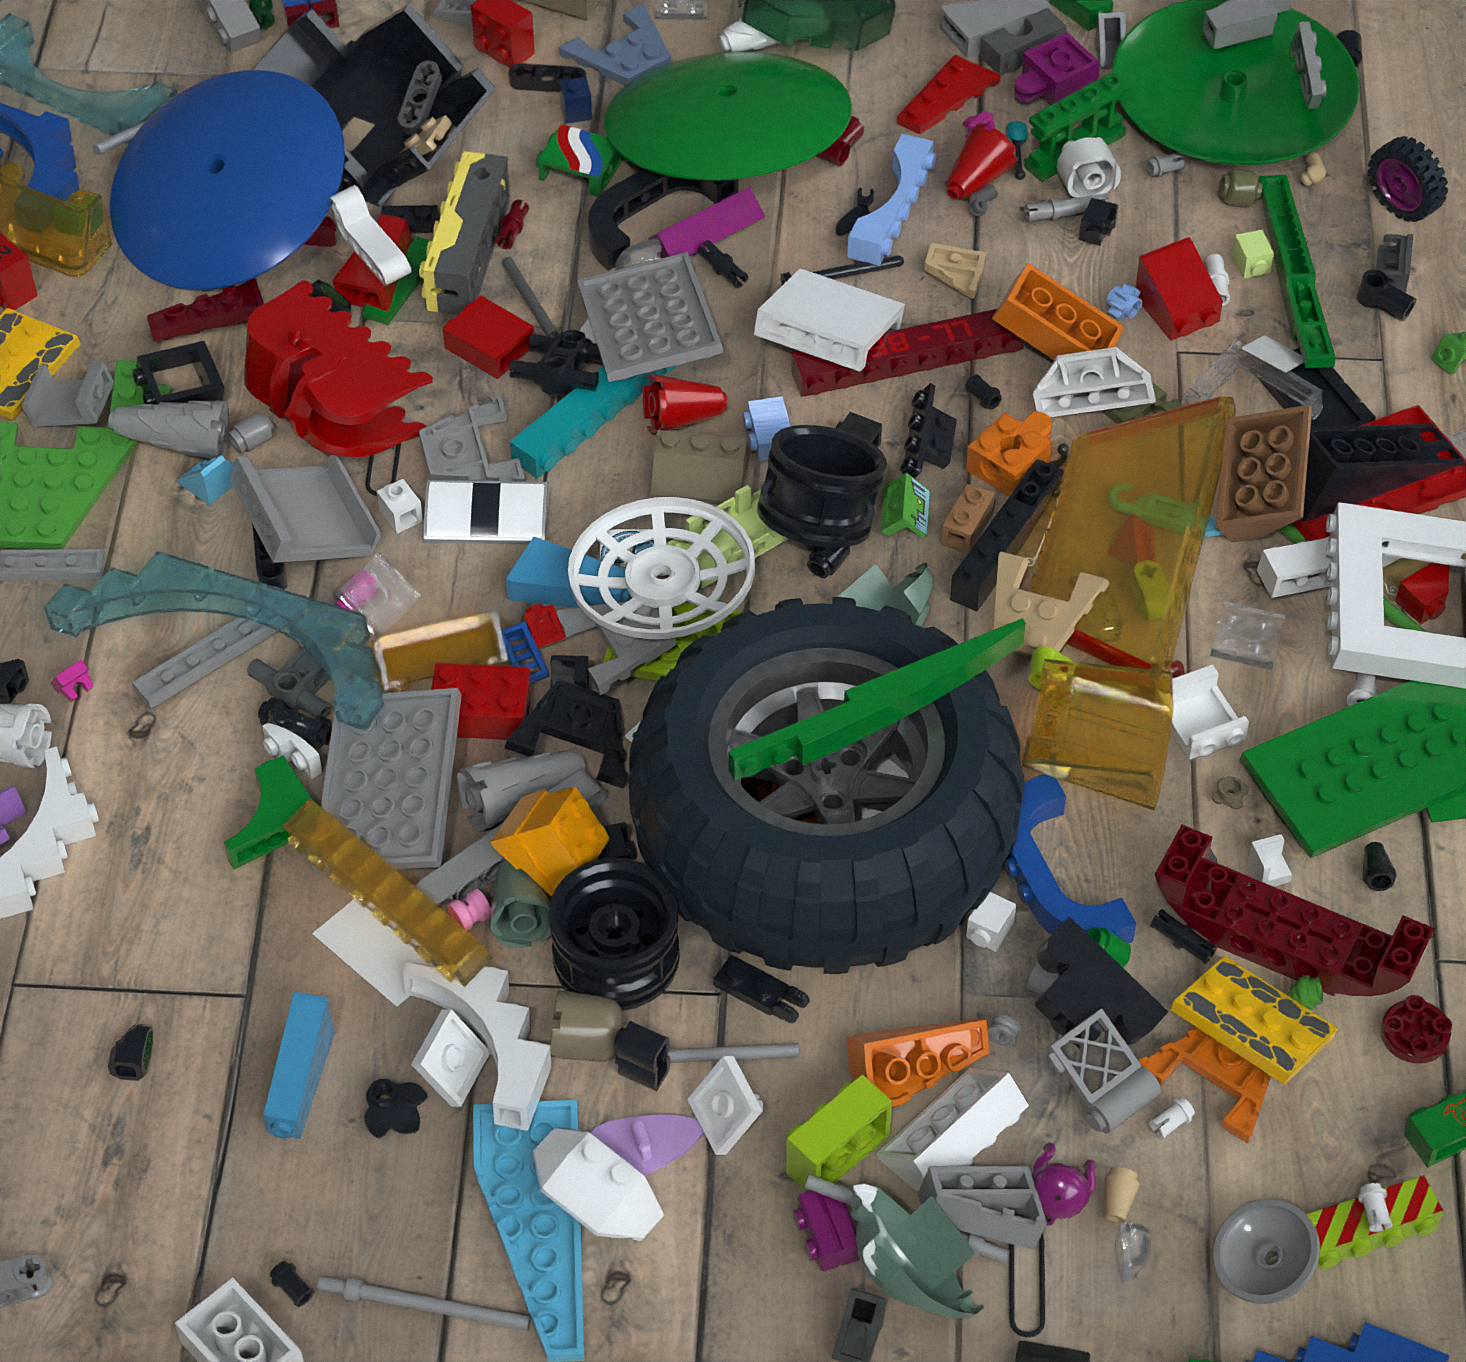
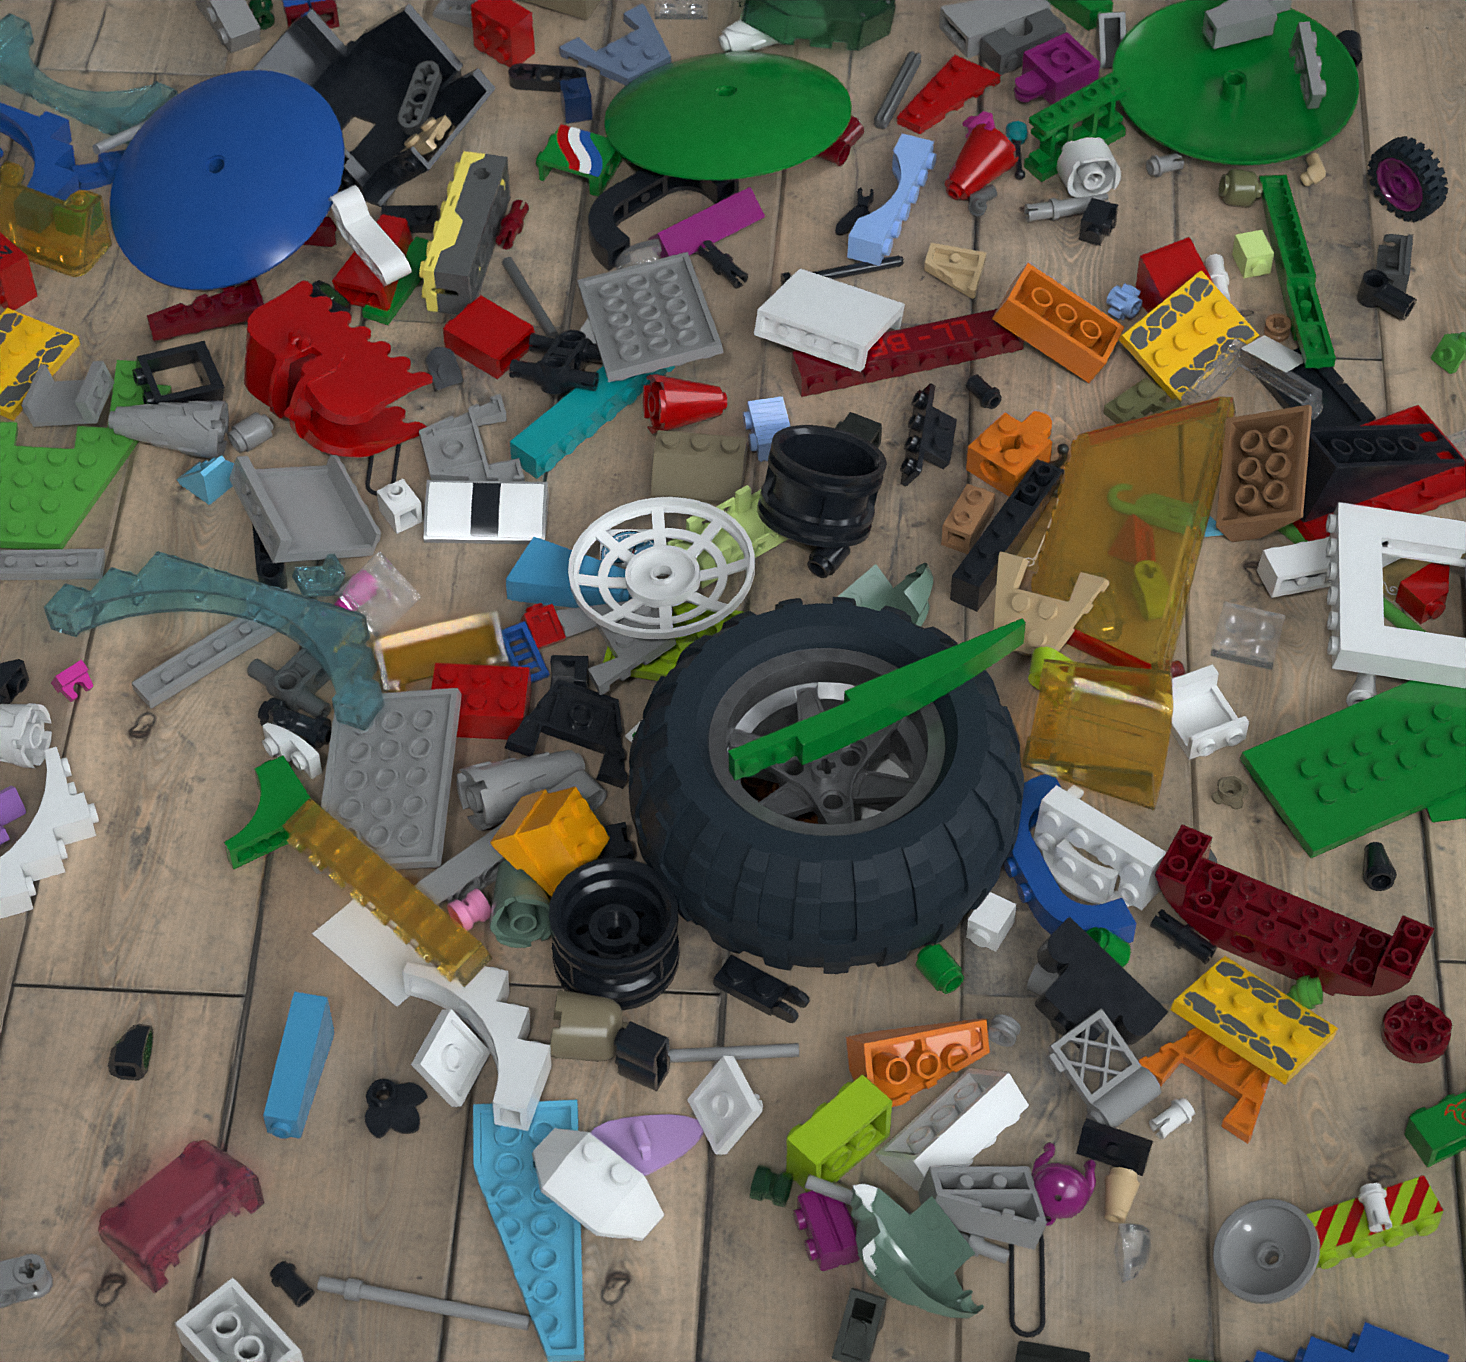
(98, 173): none -> blue slope
(177, 1209): none -> clear pink windscreen
(320, 580): none -> clear light blue bracket
(443, 368): none -> black plate
(771, 1186): none -> clear green wheel
(897, 90): none -> dark grey axle
(905, 505): bright green panel -> none
(939, 968): none -> green brick
(1068, 819): none -> white piece
(1092, 383): white wedge -> none
(1114, 1146): none -> black plate
(1186, 335): none -> yellow plate
(1267, 861): white panel -> none
(1277, 320): none -> medium nougat bush

